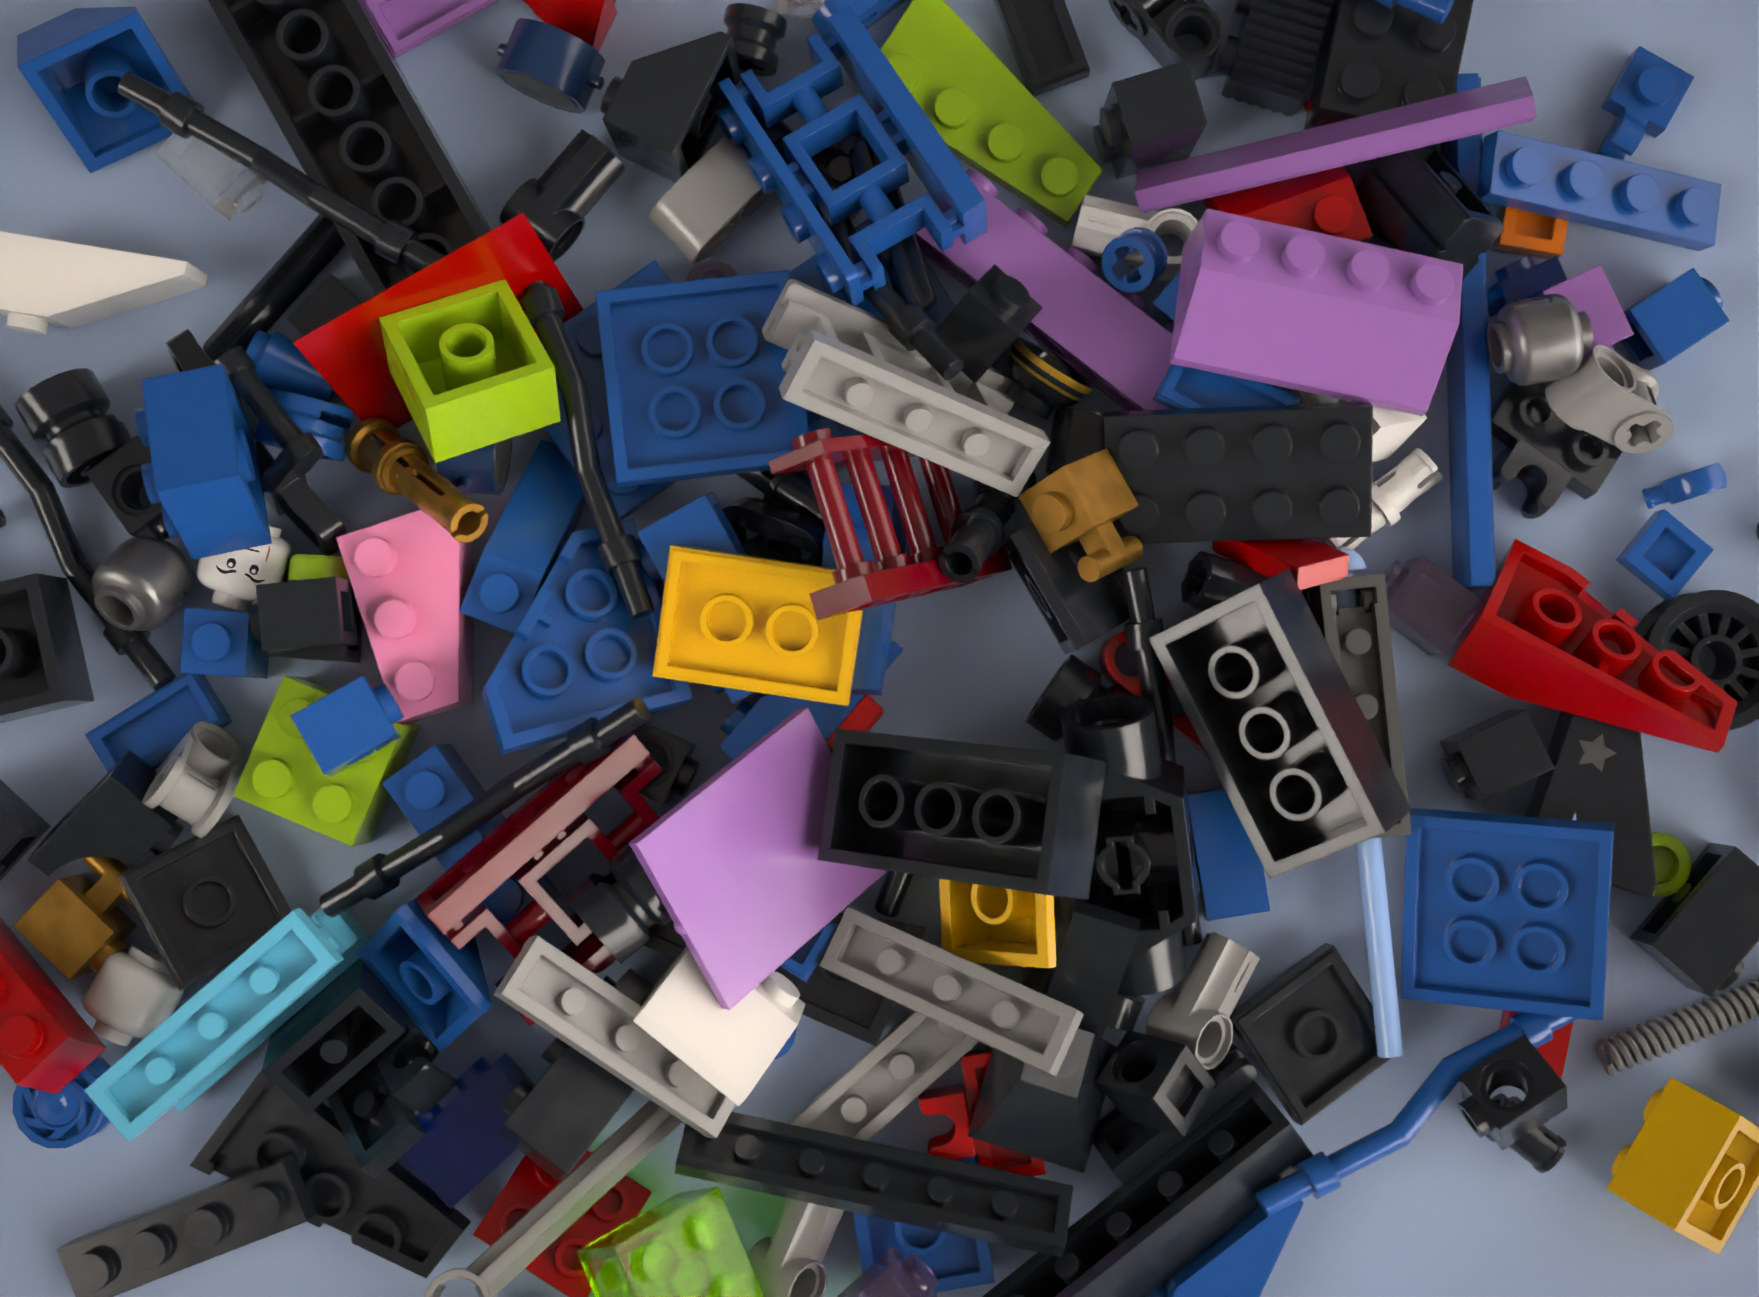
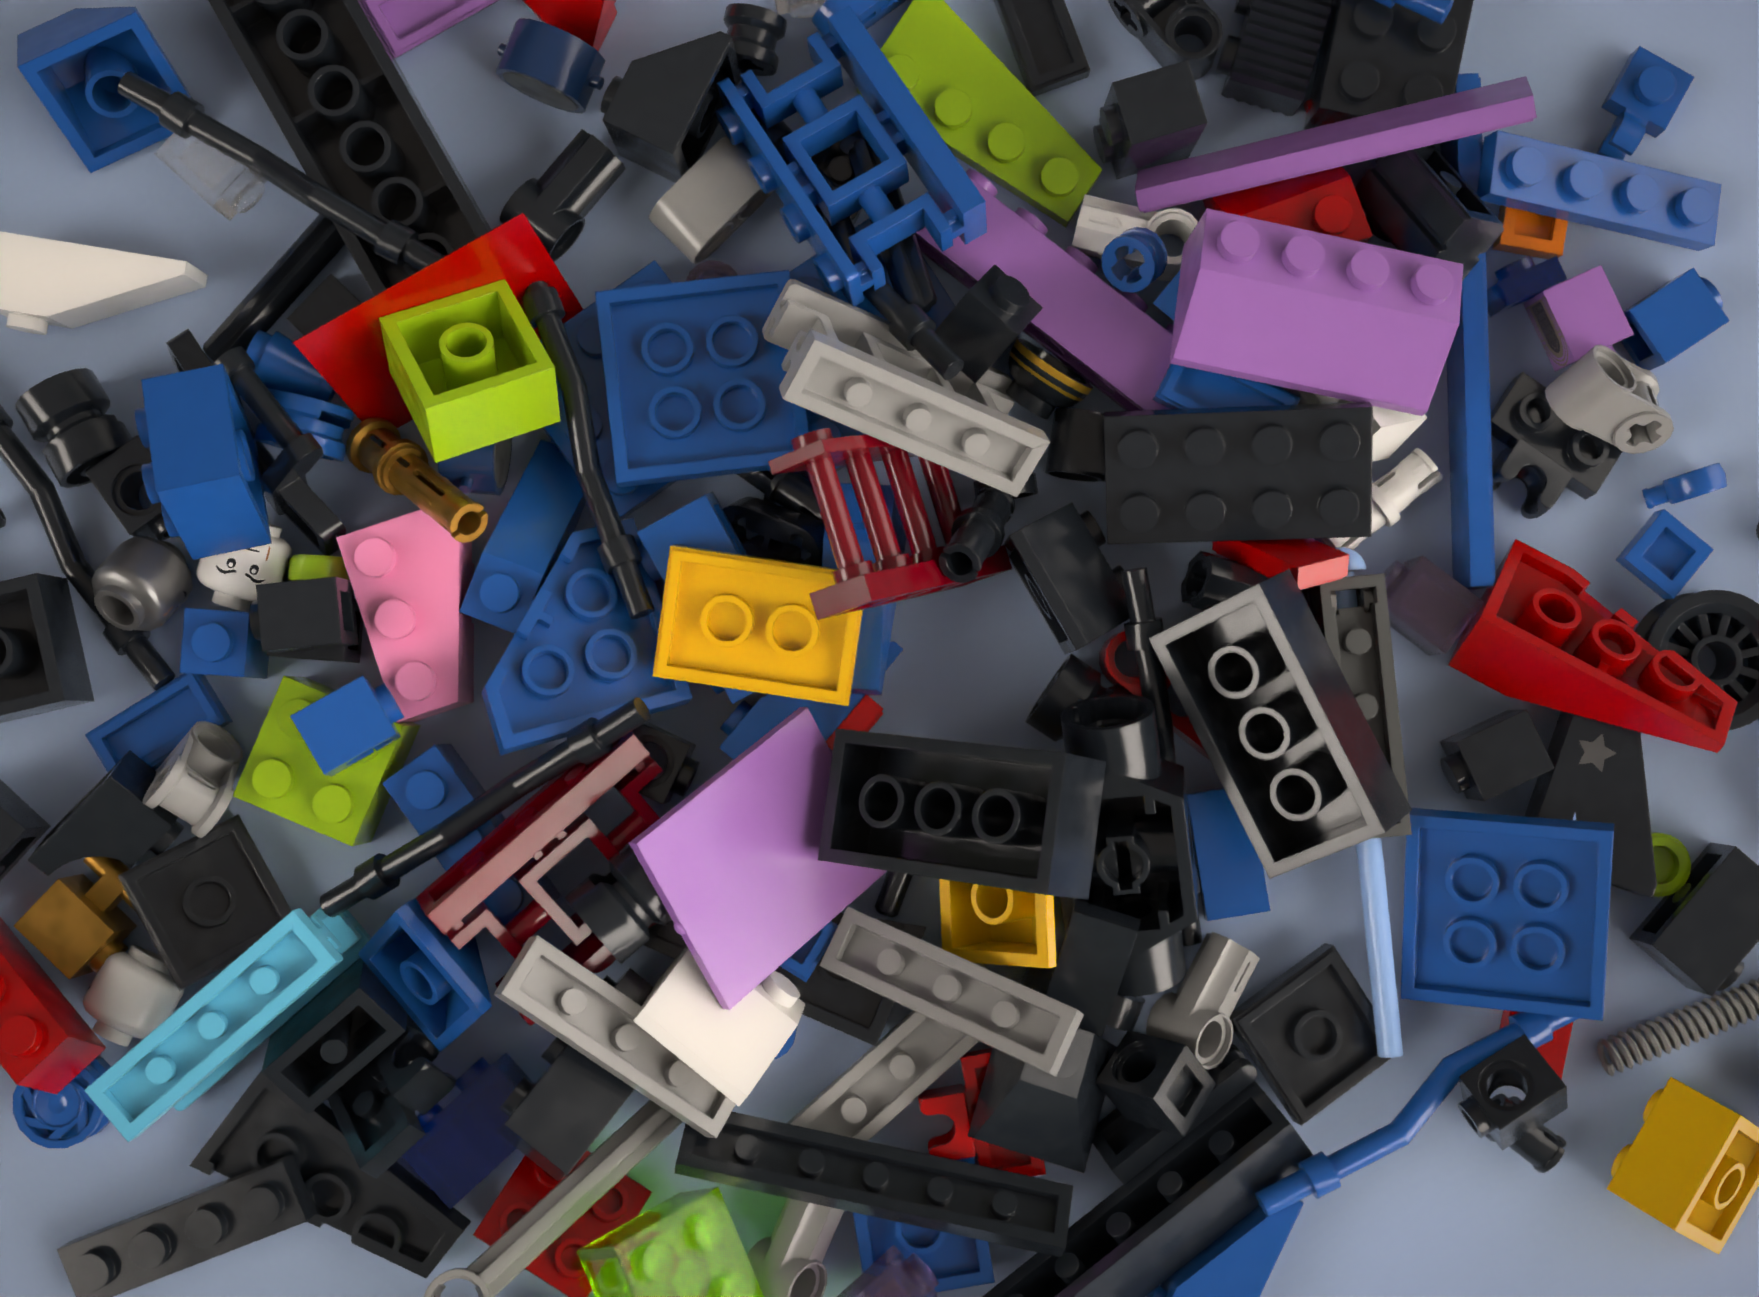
(1081, 505): pearl gold brick -> none
(1538, 339): flat silver head -> none

